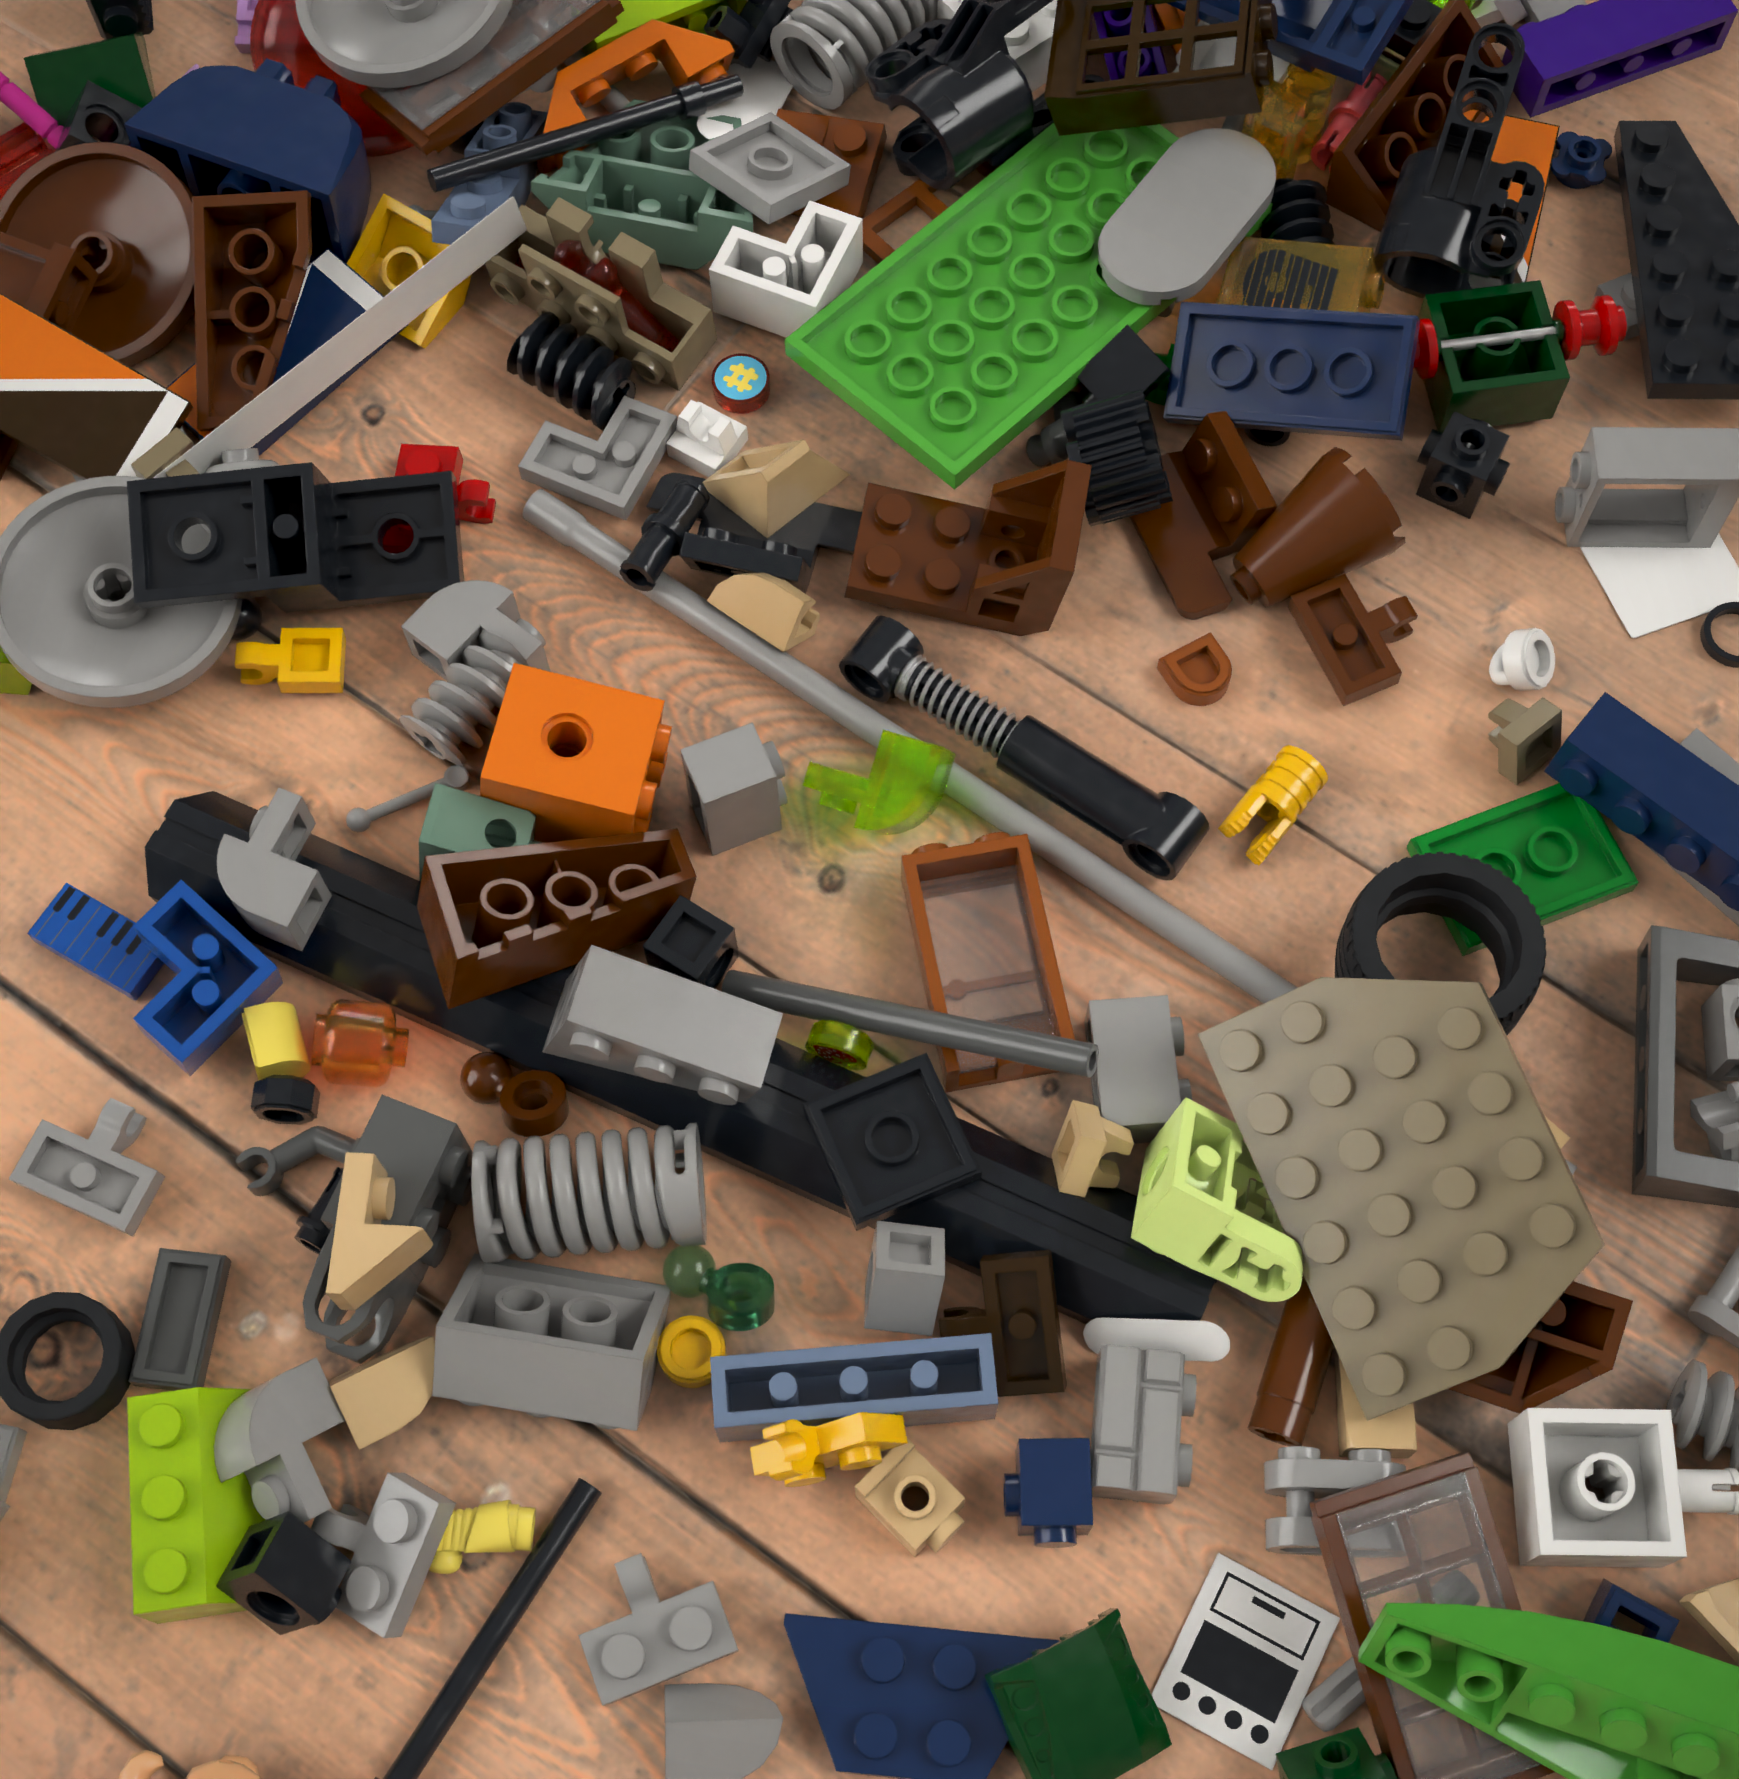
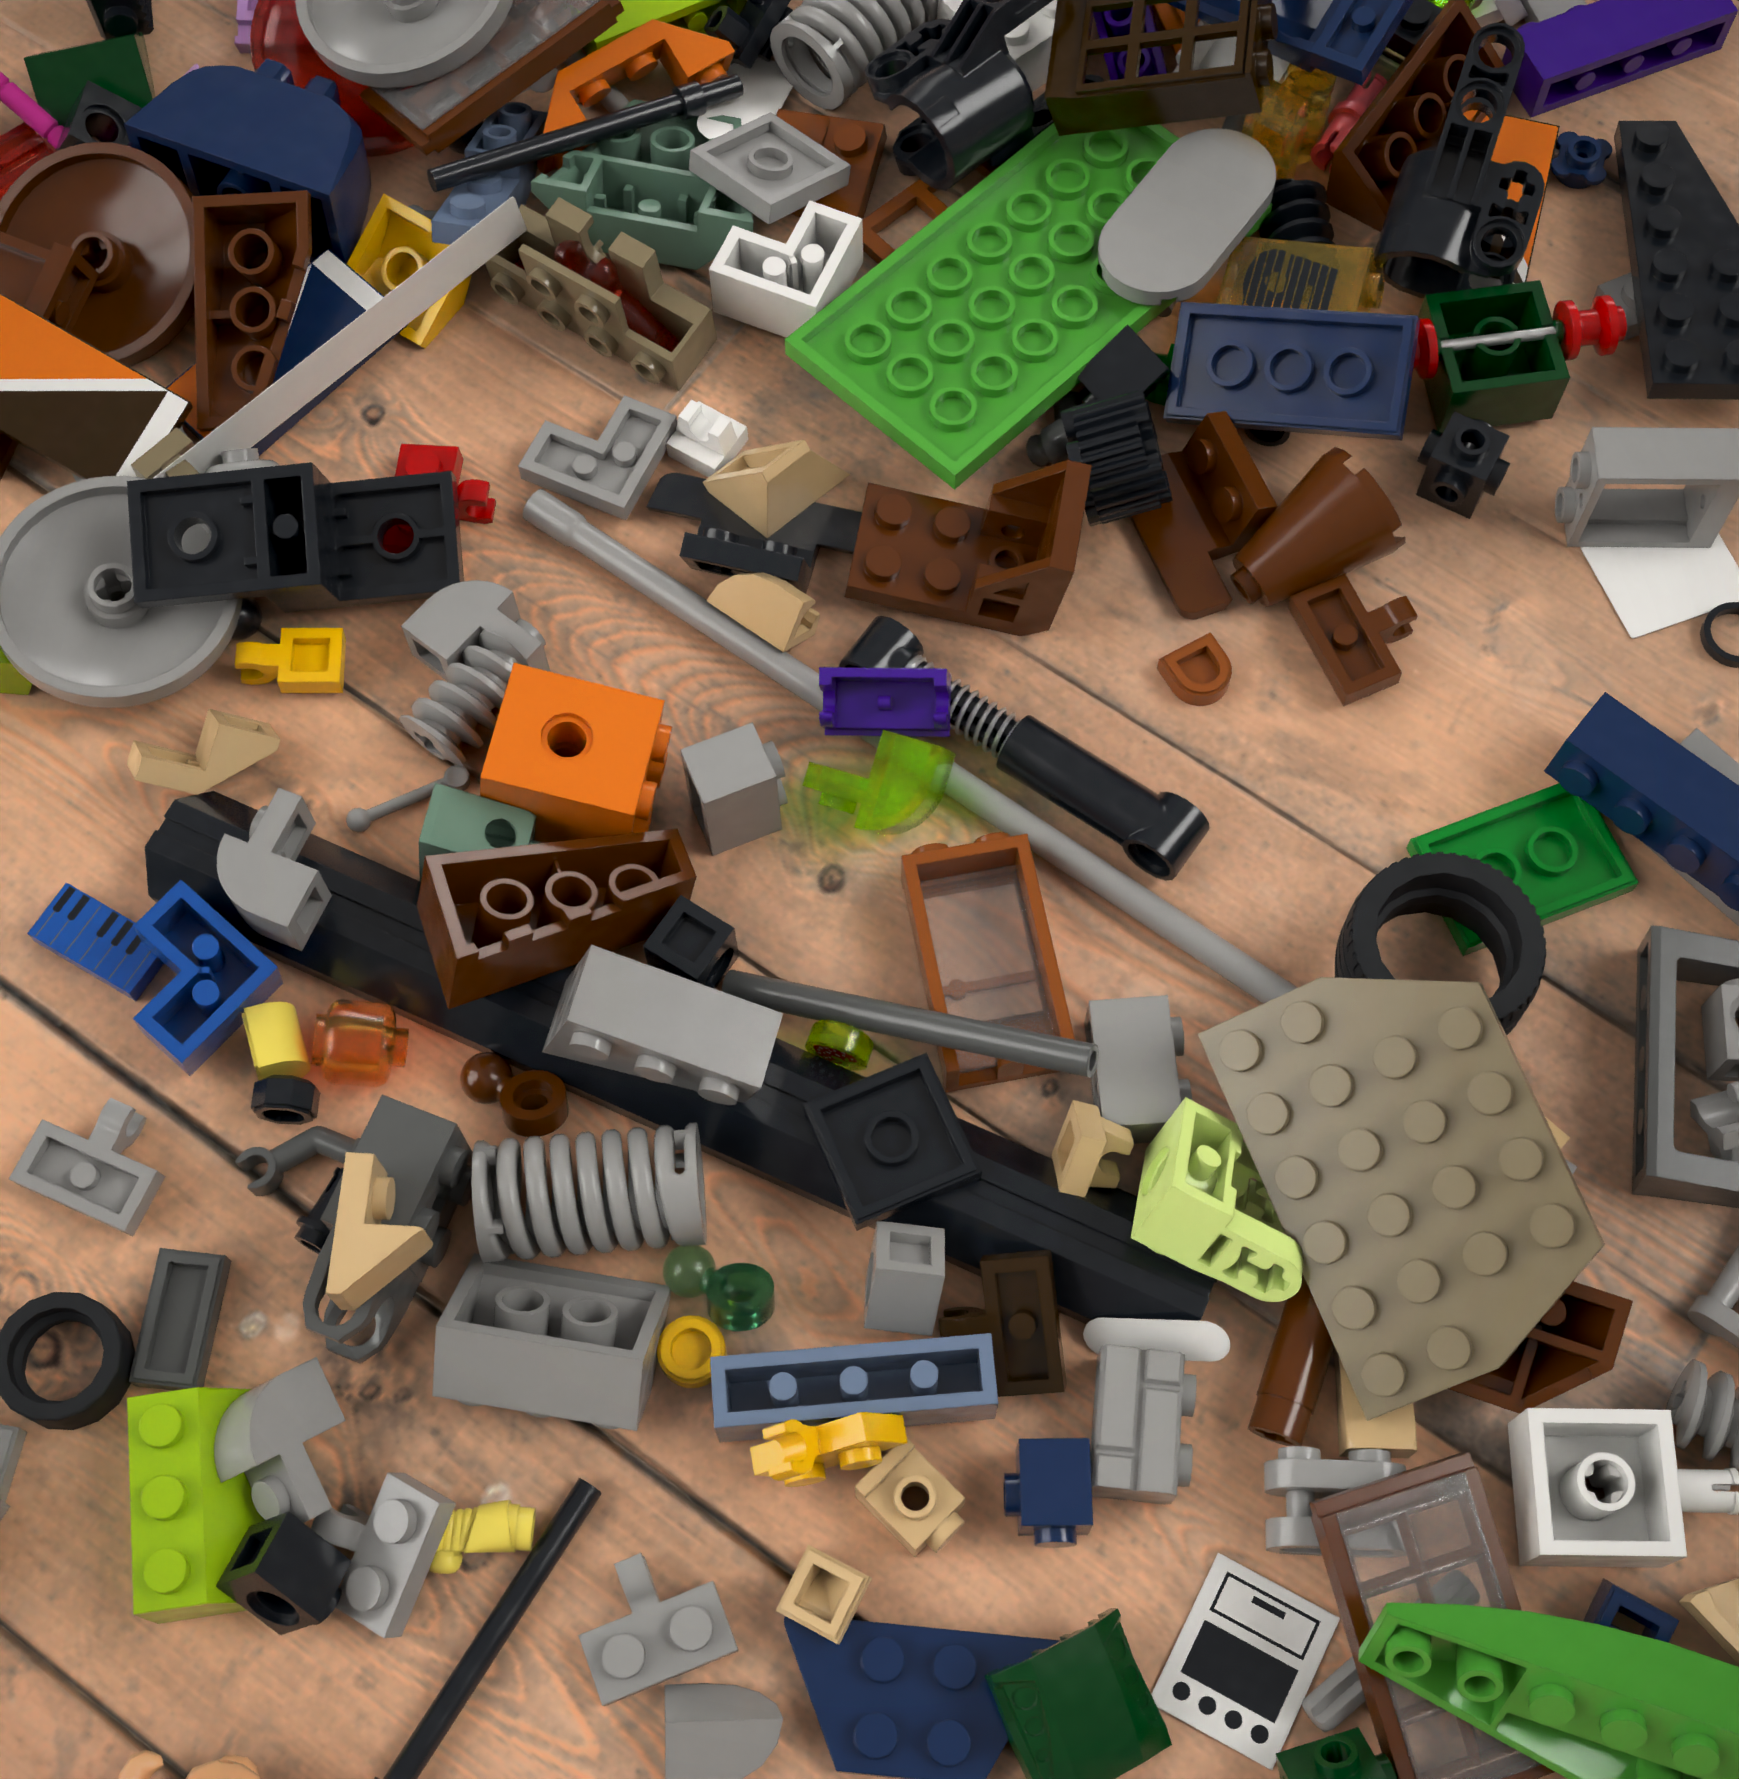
(224, 749): none -> tan slope
(386, 1391): tan brick -> none
(571, 369): black piece -> none
(664, 534): black pin -> none
(741, 383): tile -> none
(823, 1594): none -> tan slope
(888, 699): none -> dark purple hinge
(1276, 798): yellow hinge -> none
(1524, 660): white tile -> none
(1525, 736): dark tan tile -> none

